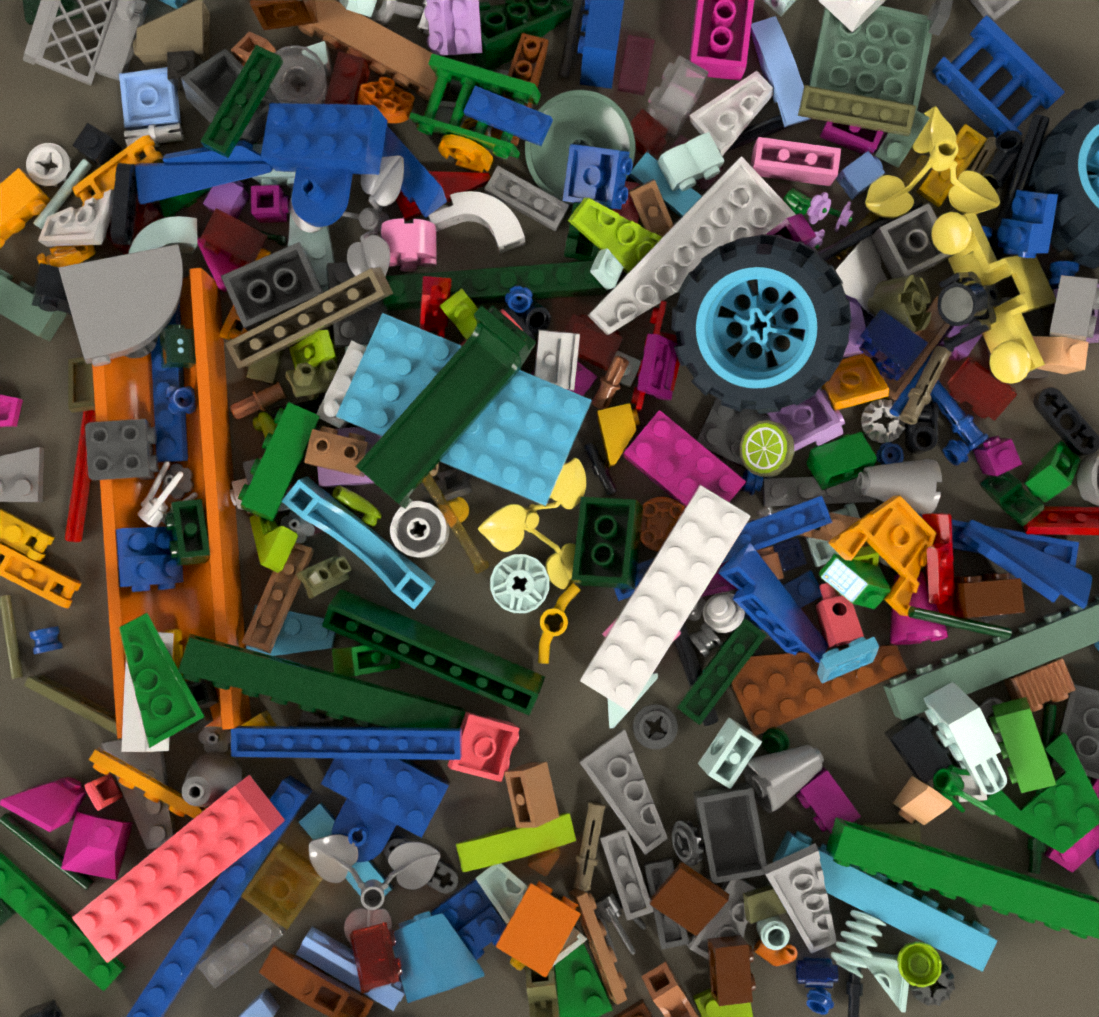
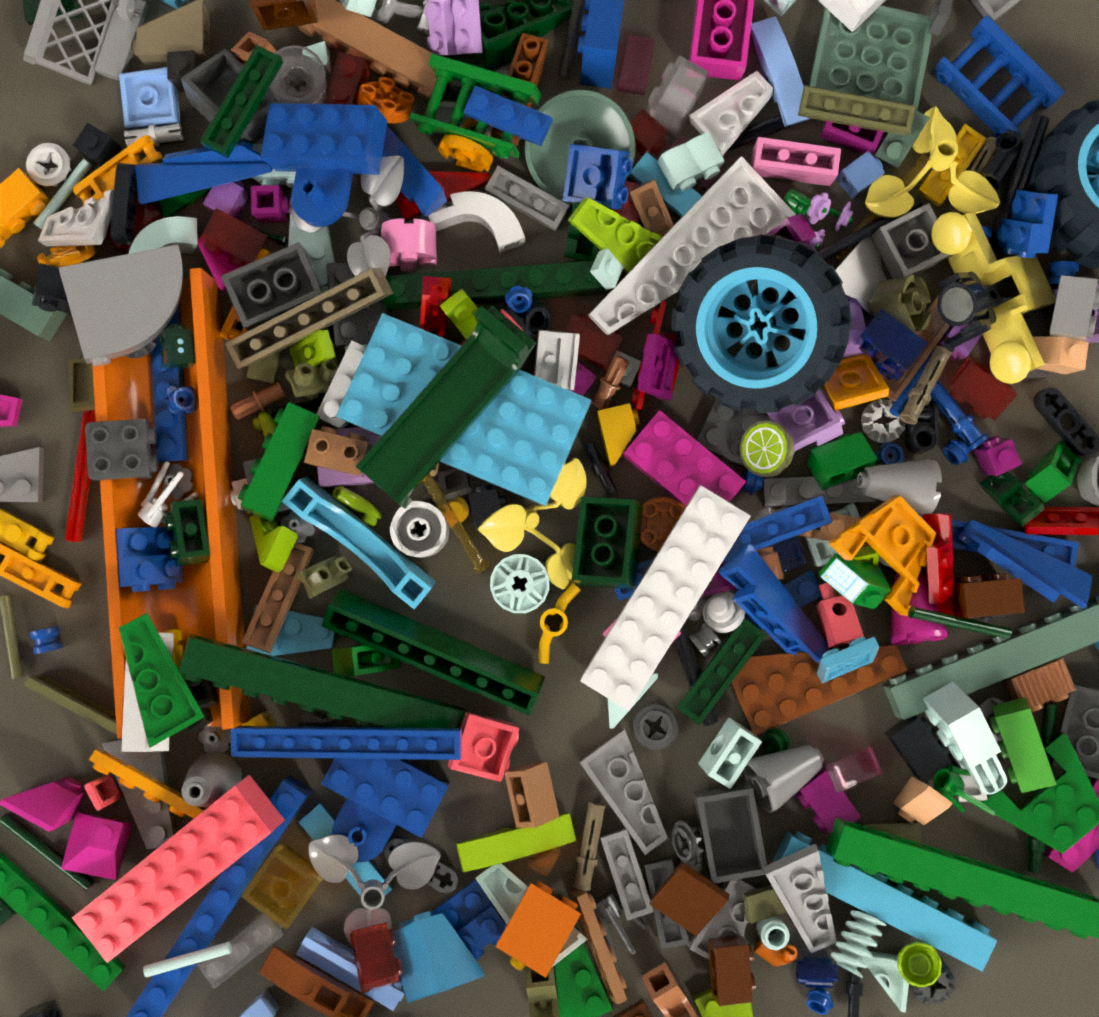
(187, 959): none -> light aqua bar
(485, 503): none -> black brick
(853, 769): none -> clear pink tile

